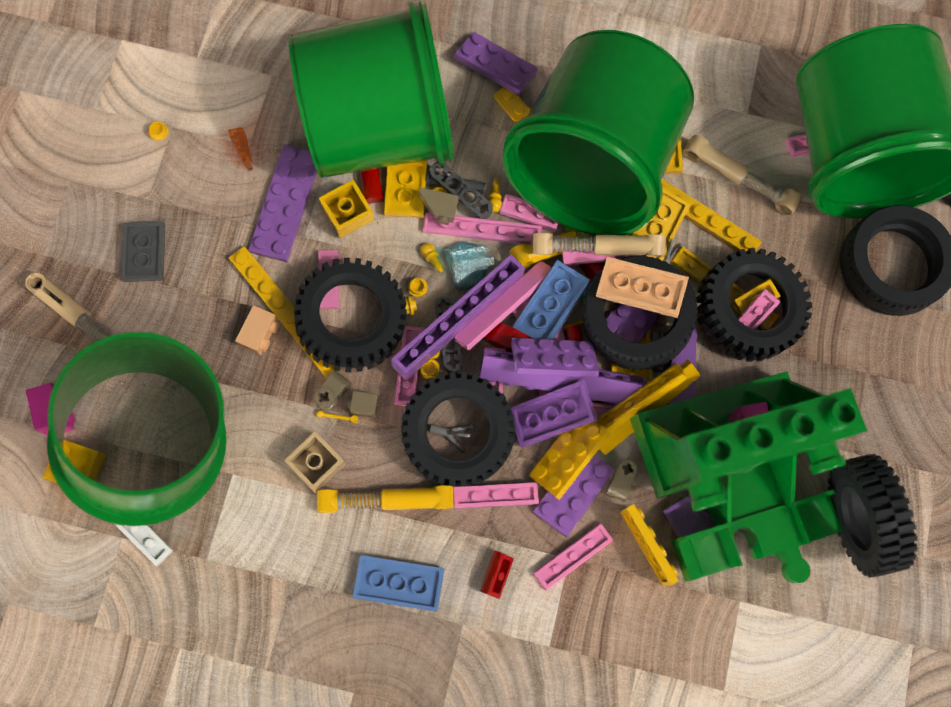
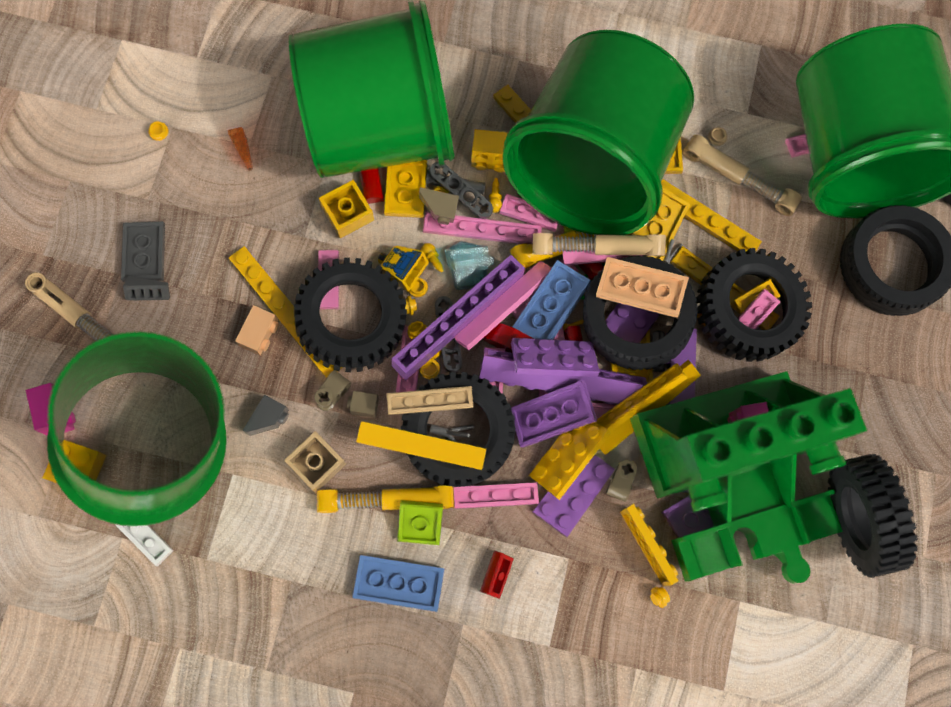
(139, 289): none -> dark grey slope
(266, 417): none -> dark grey slope
(284, 204): medium lavender plate -> none
(354, 419): yellow hinge -> none
(404, 265): none -> torso
(415, 329): none -> yellow plate
(420, 522): none -> lime tile
(421, 445): none -> yellow tile
(429, 400): none -> tan tile
(488, 150): none -> yellow brick
(495, 63): medium lavender plate -> none
(573, 556): bright pink tile -> none
(660, 596): none -> yellow plate
(717, 136): none -> tan plate

